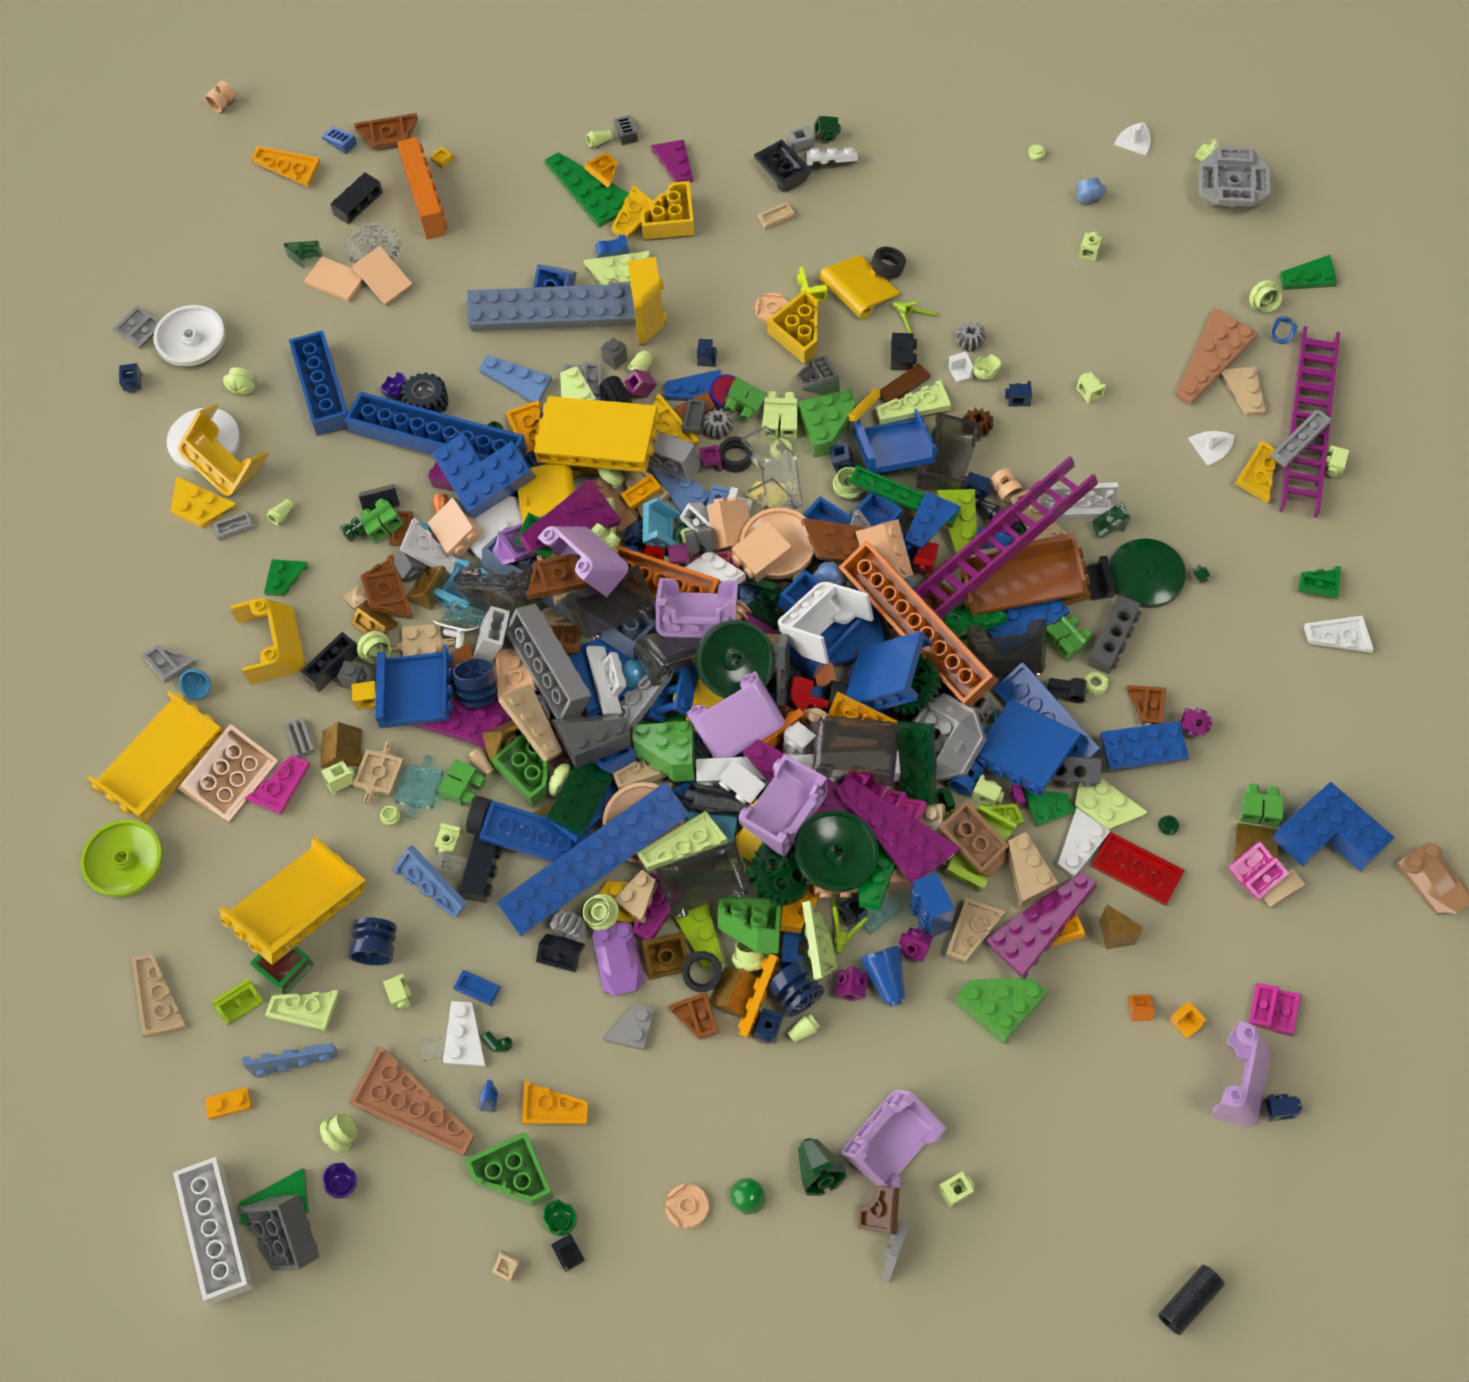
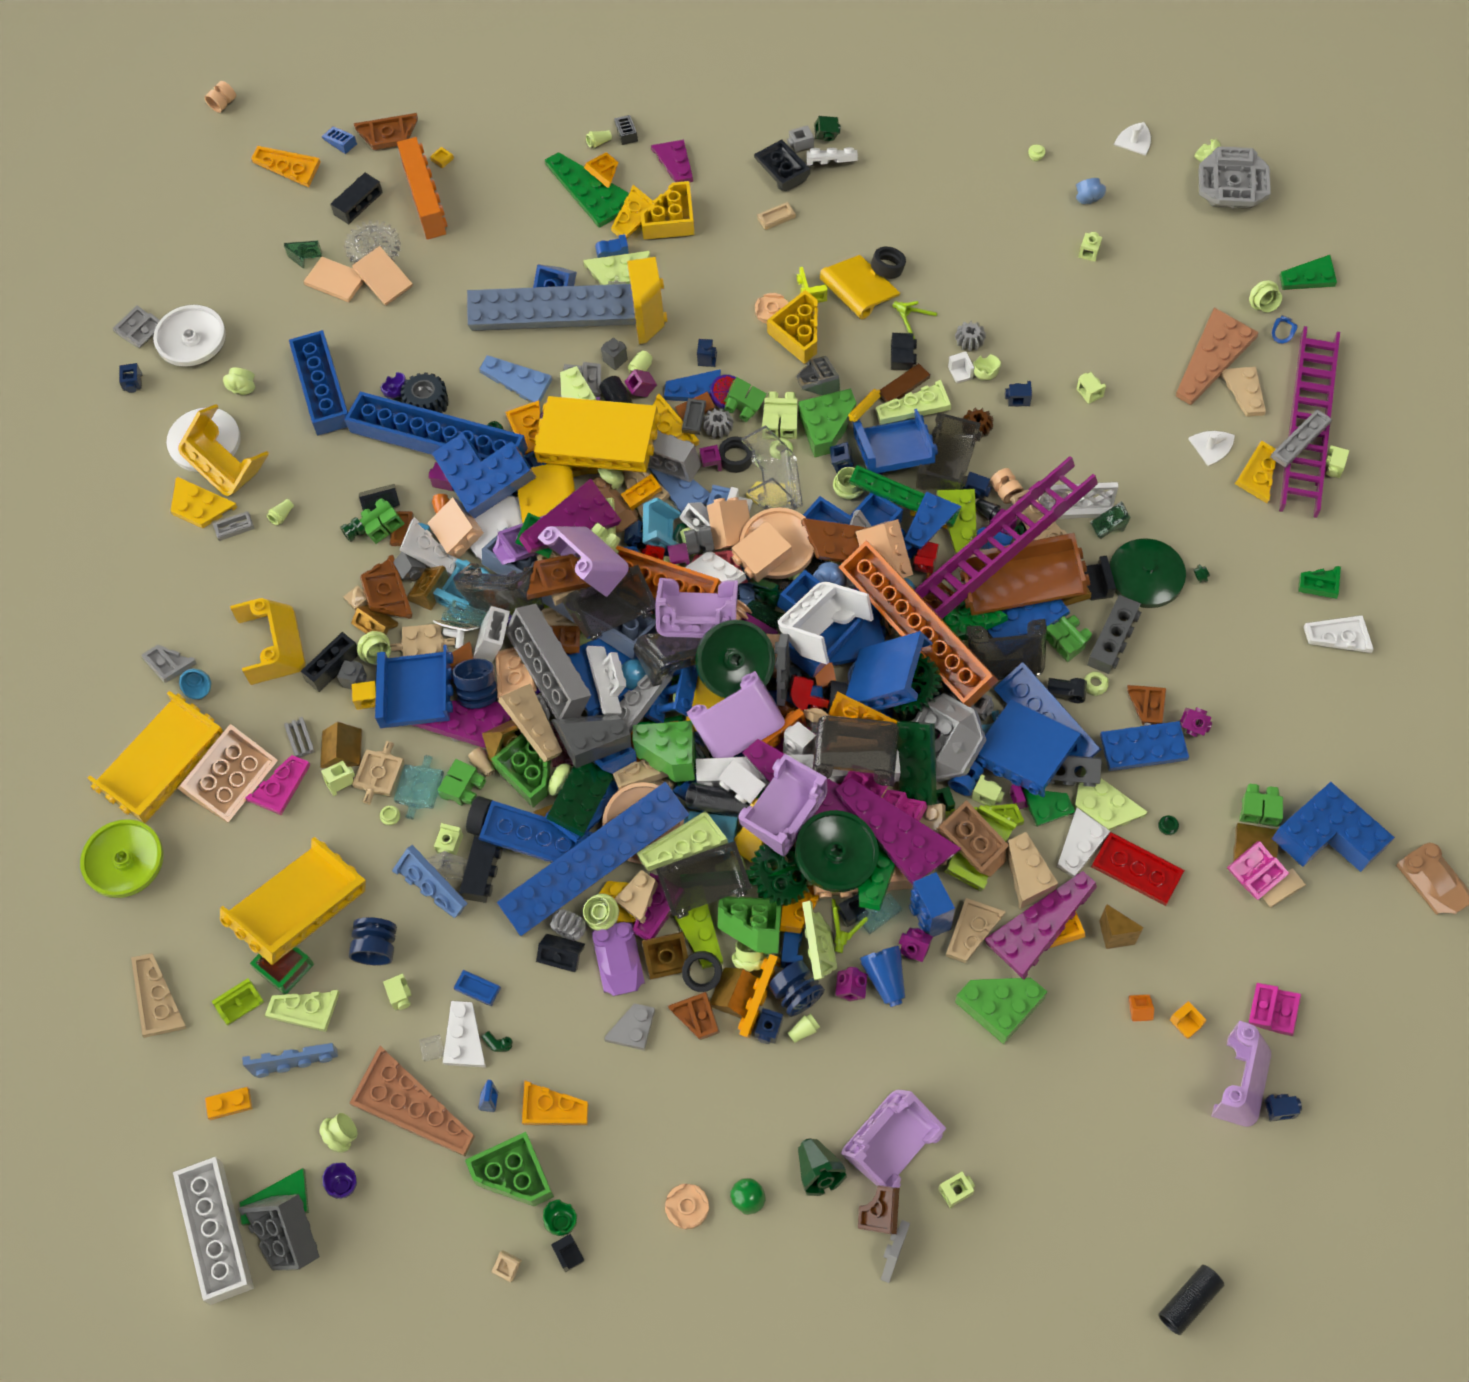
(282, 576): green wing -> none

